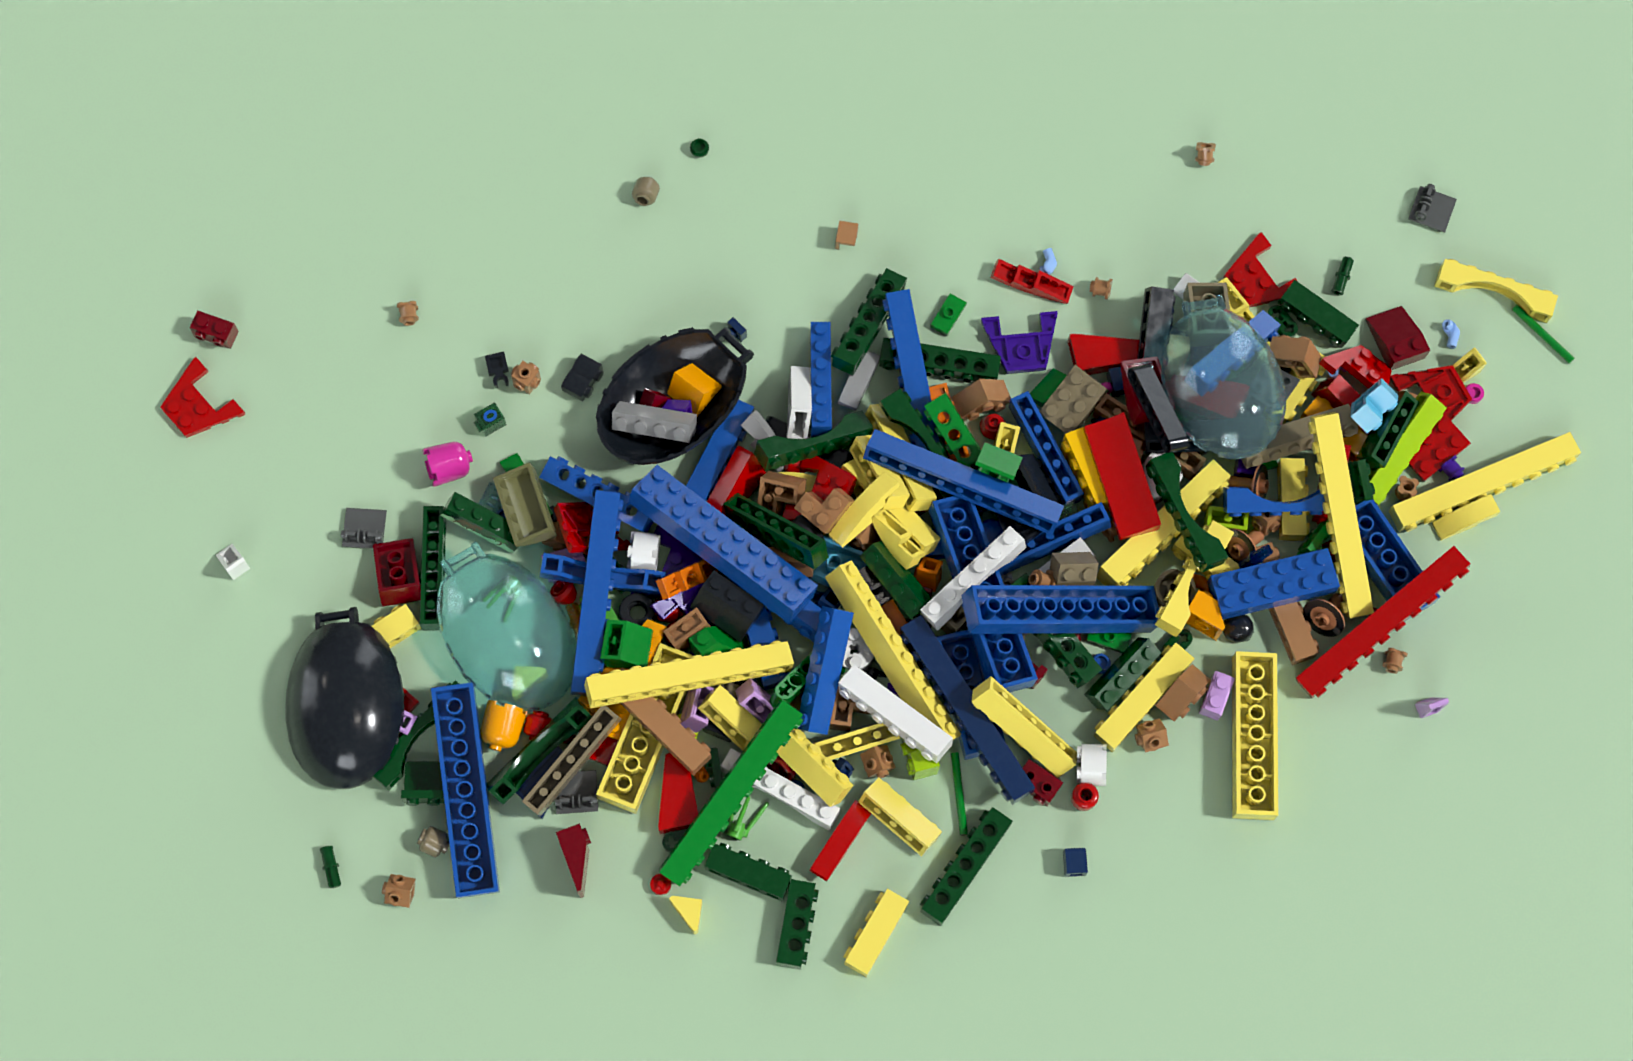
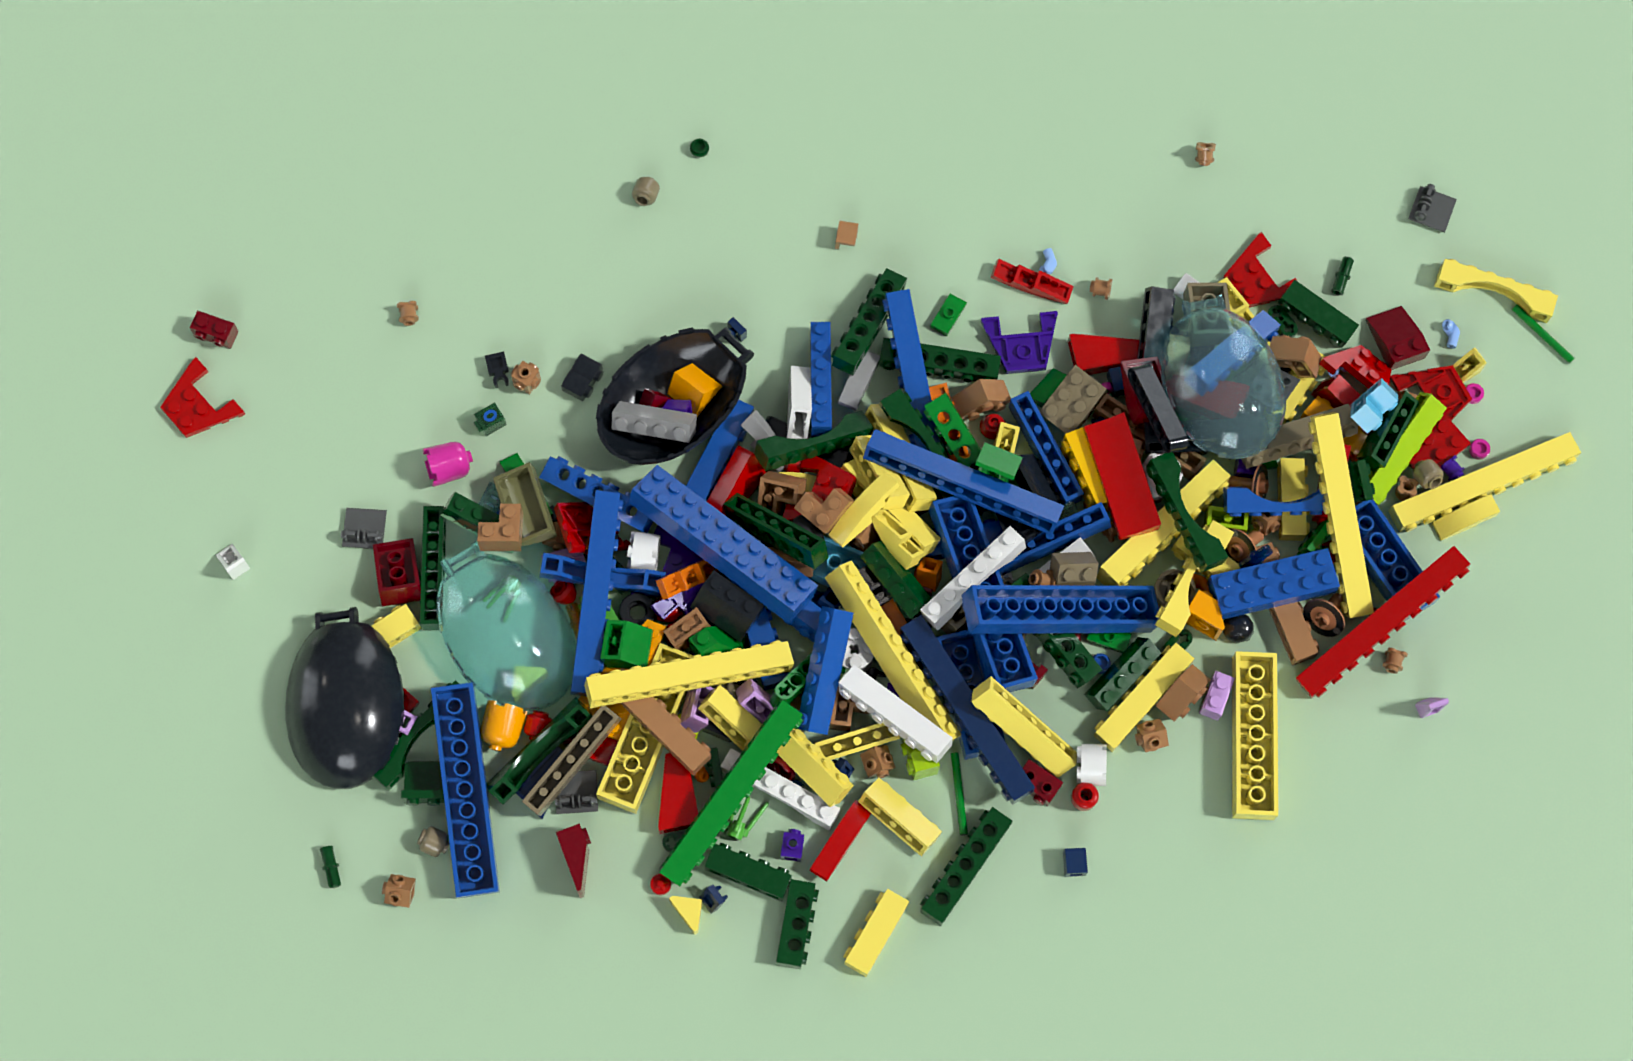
(506, 533): none -> medium nougat brick
(712, 898): none -> dark blue tile
(792, 853): none -> dark purple brick
(1428, 474): none -> dark tan head
(1479, 449): none -> dark pink tile

